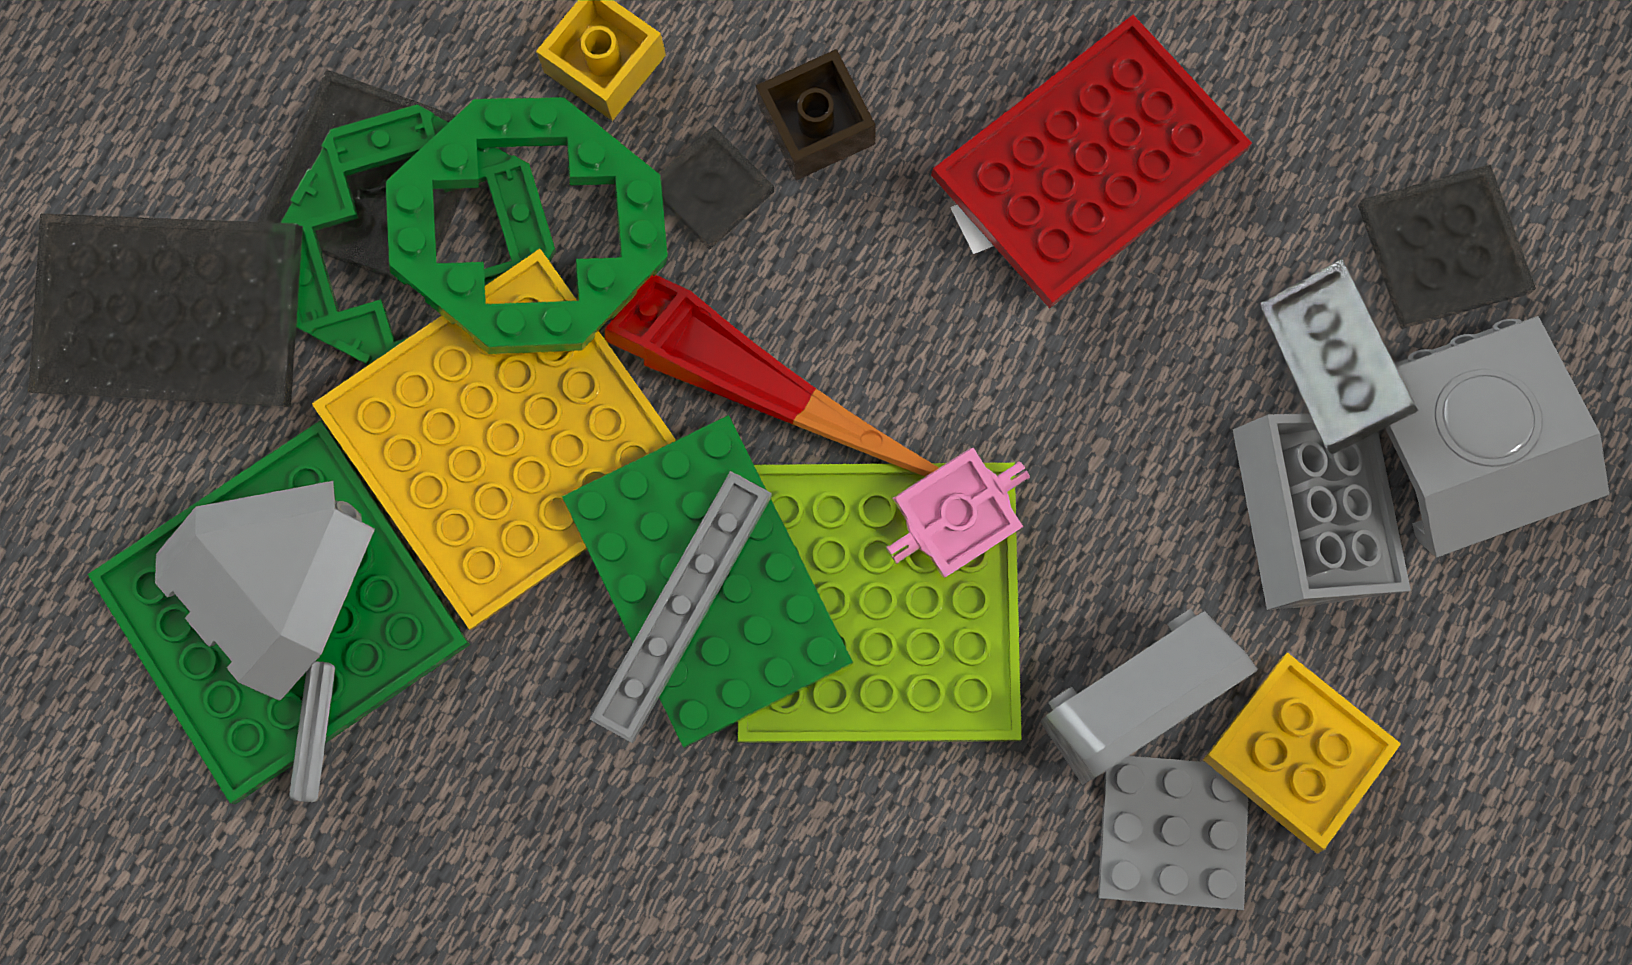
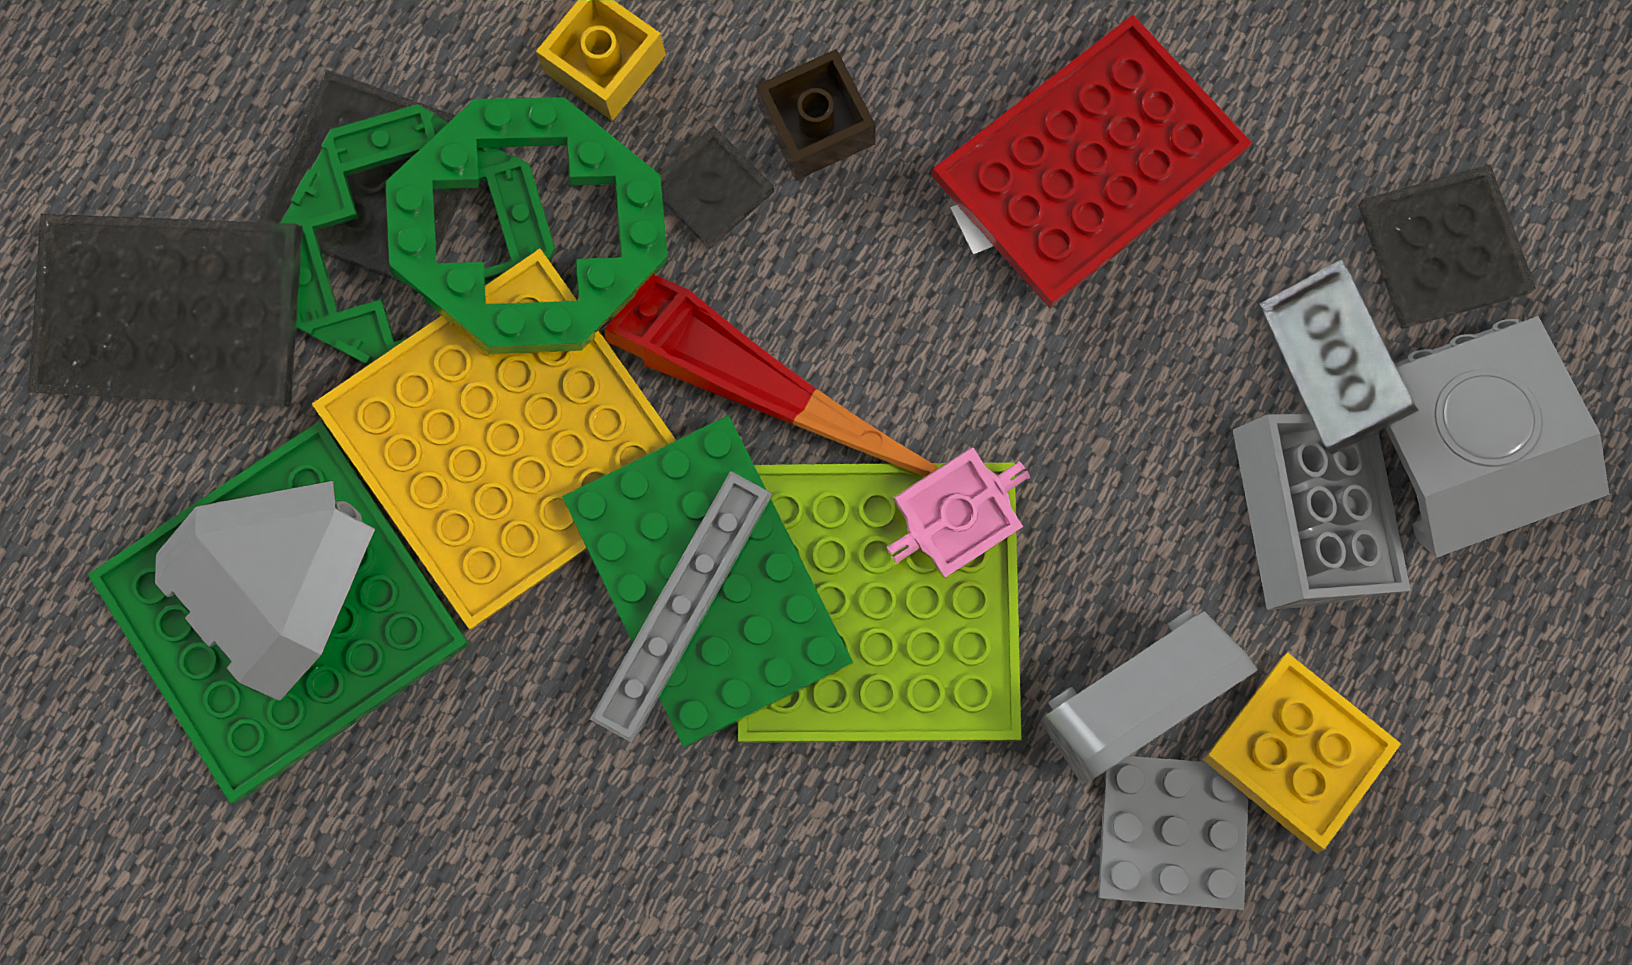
(312, 732): light grey axle -> none

